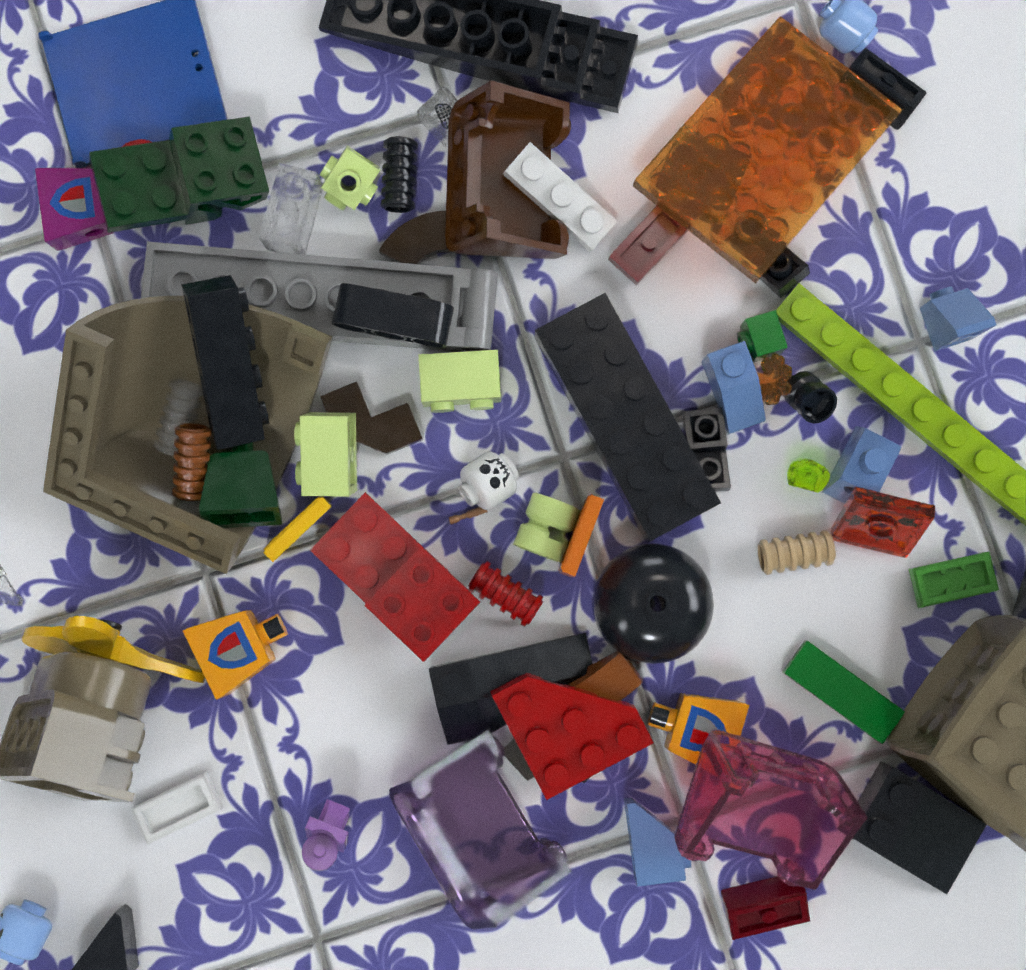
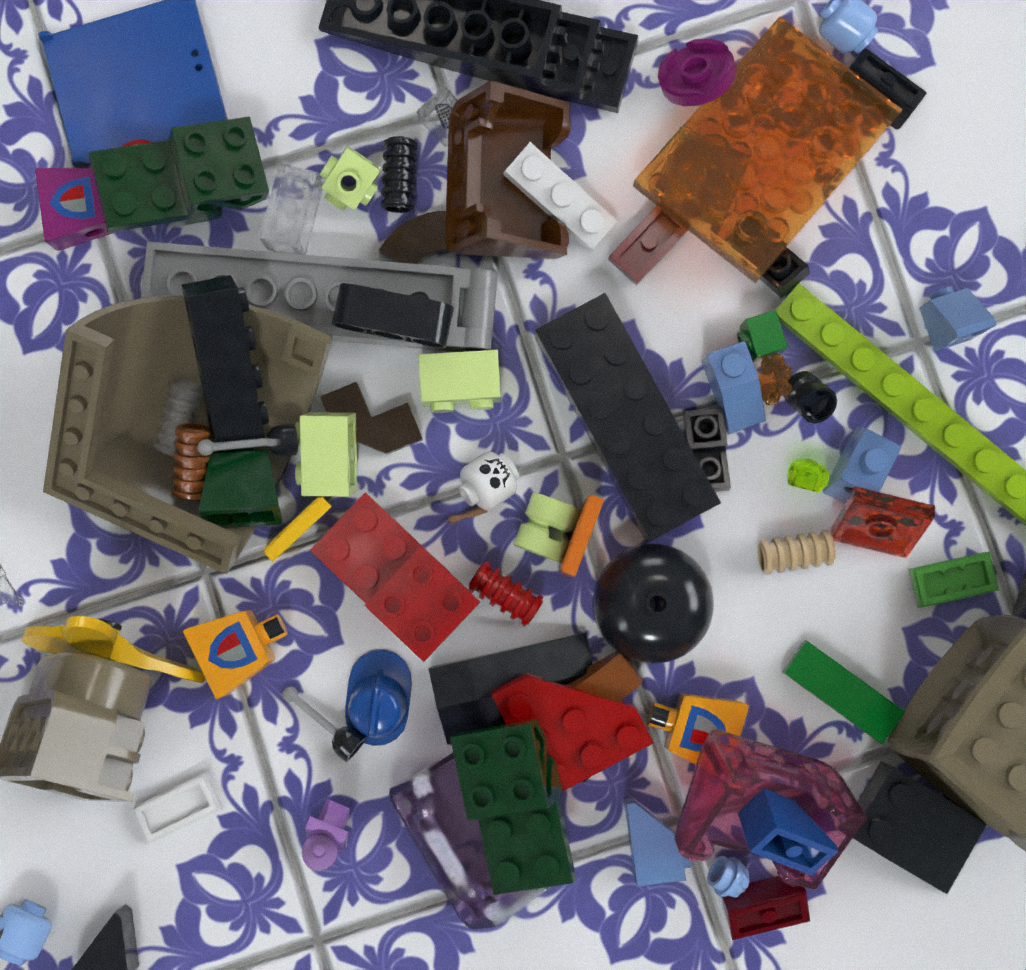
(281, 441): none -> hinge
(345, 740): none -> hinge
(379, 696): none -> blue piece
(516, 798): none -> dark green piece
(697, 72): none -> magenta tile
(728, 877): none -> light blue plate
(785, 833): none -> blue slope

